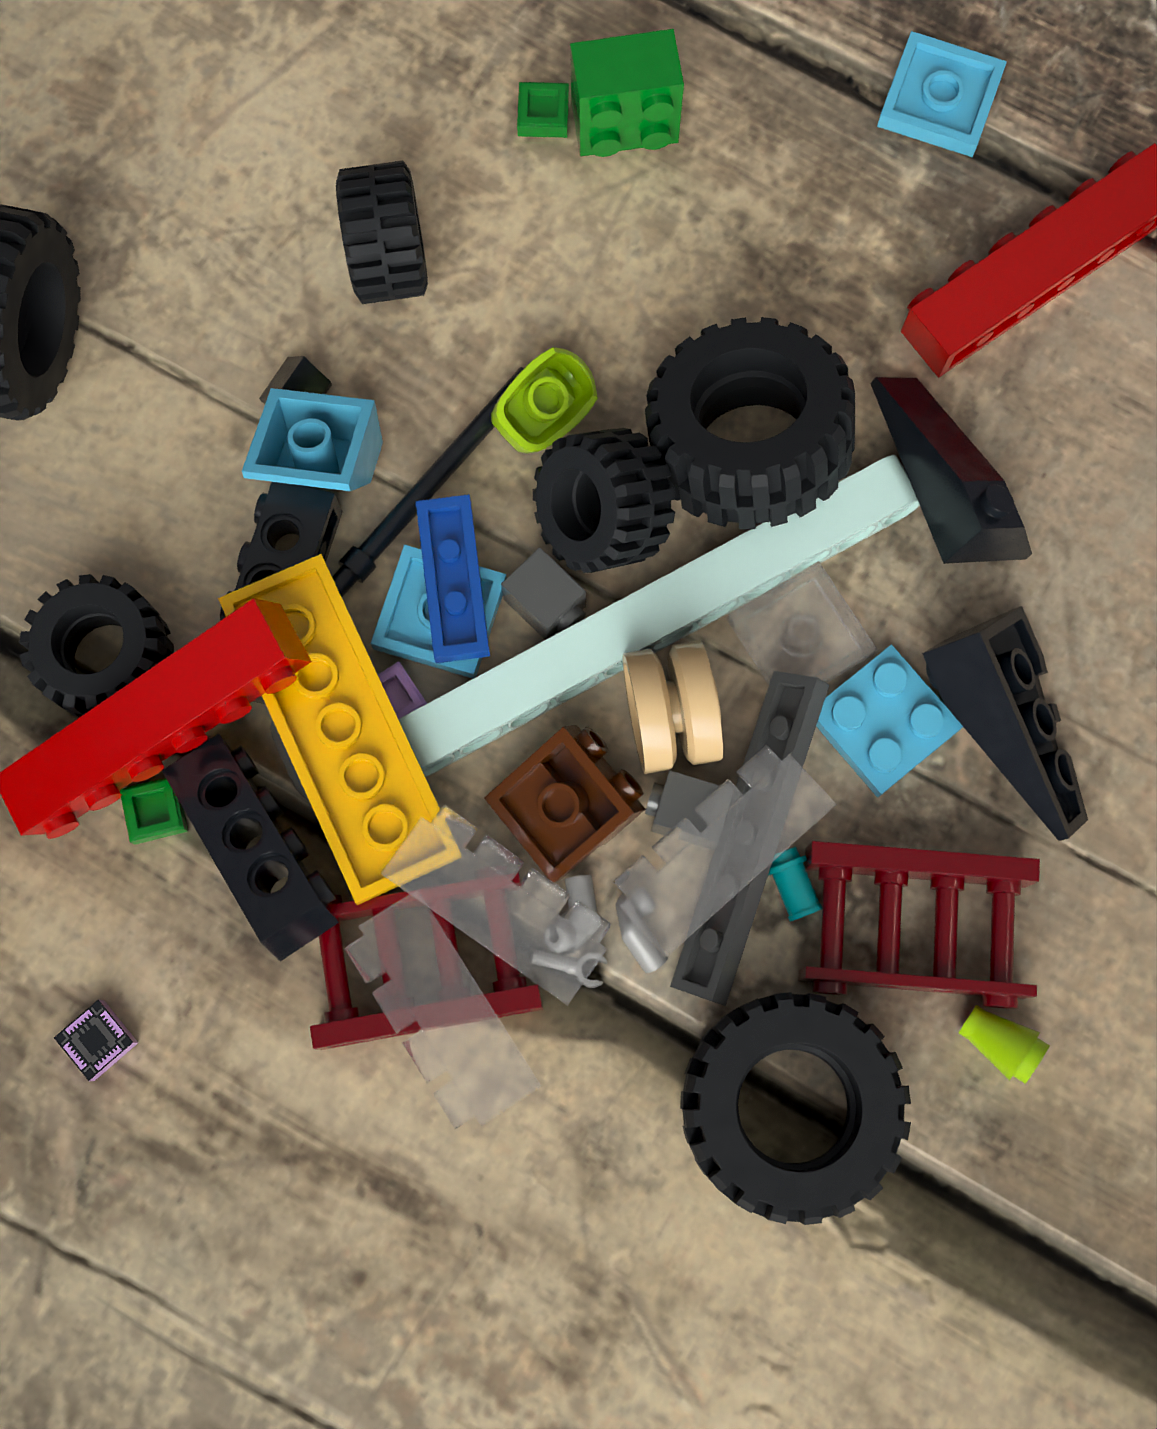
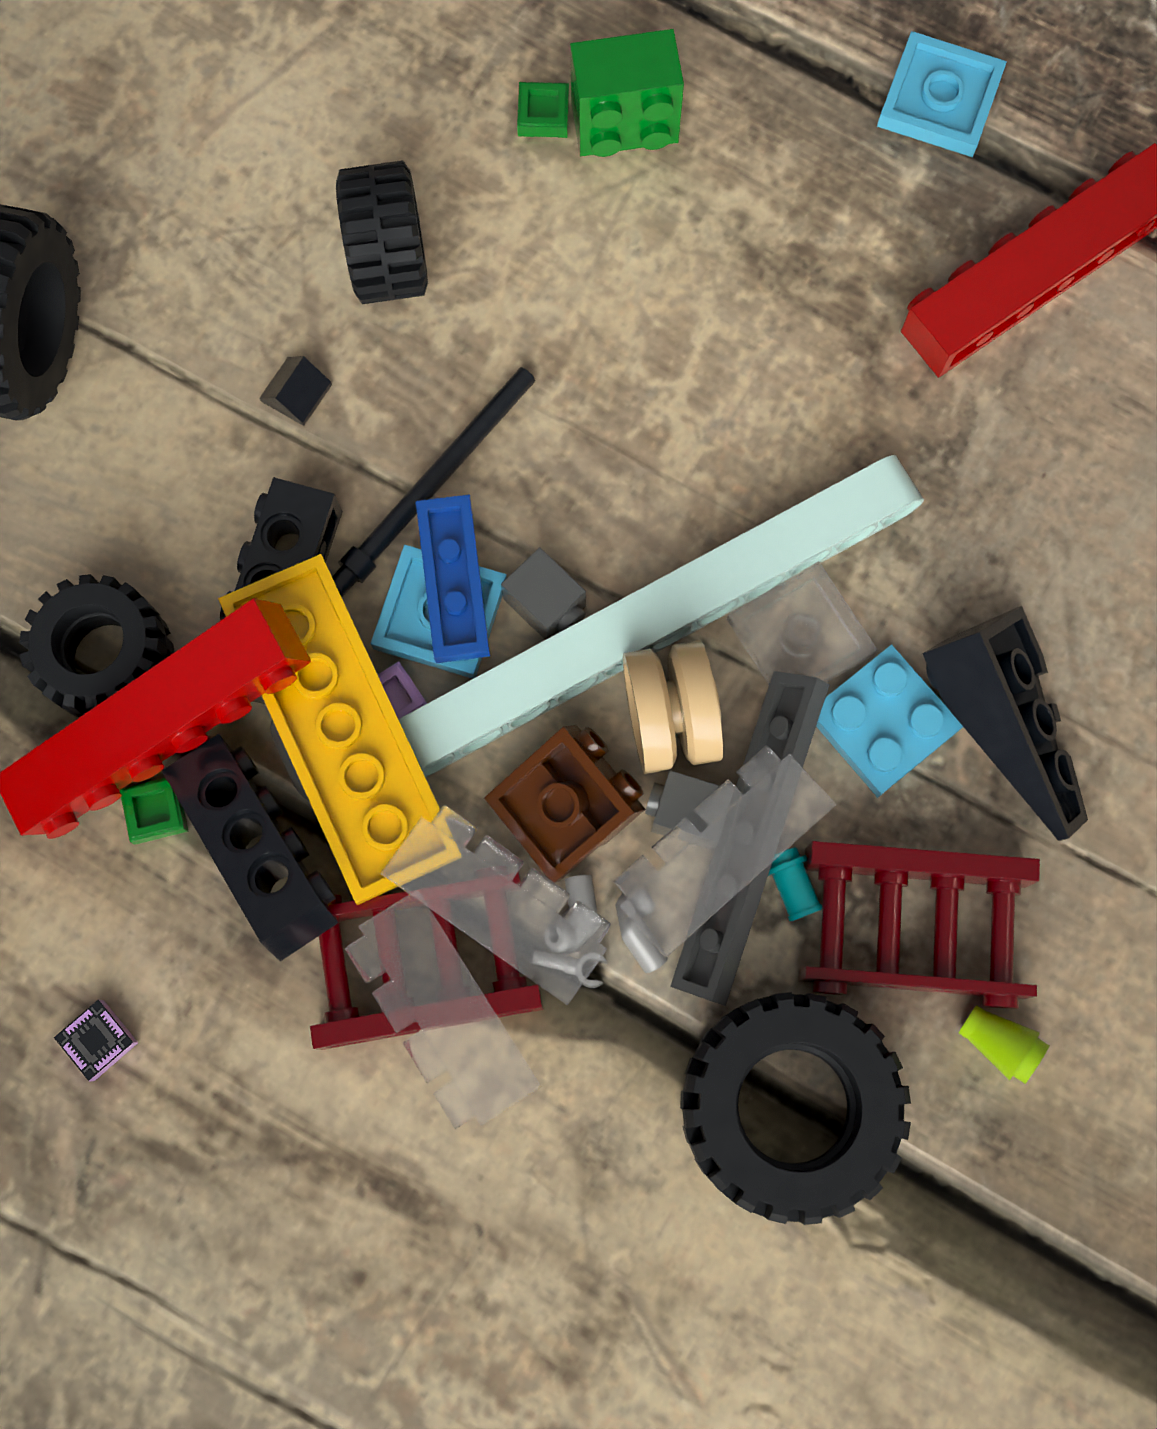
(315, 441): medium azure slope -> none
(545, 401): lime piece -> none
(603, 499): black tyre -> none
(748, 368): black tyre -> none
(953, 482): black wedge -> none

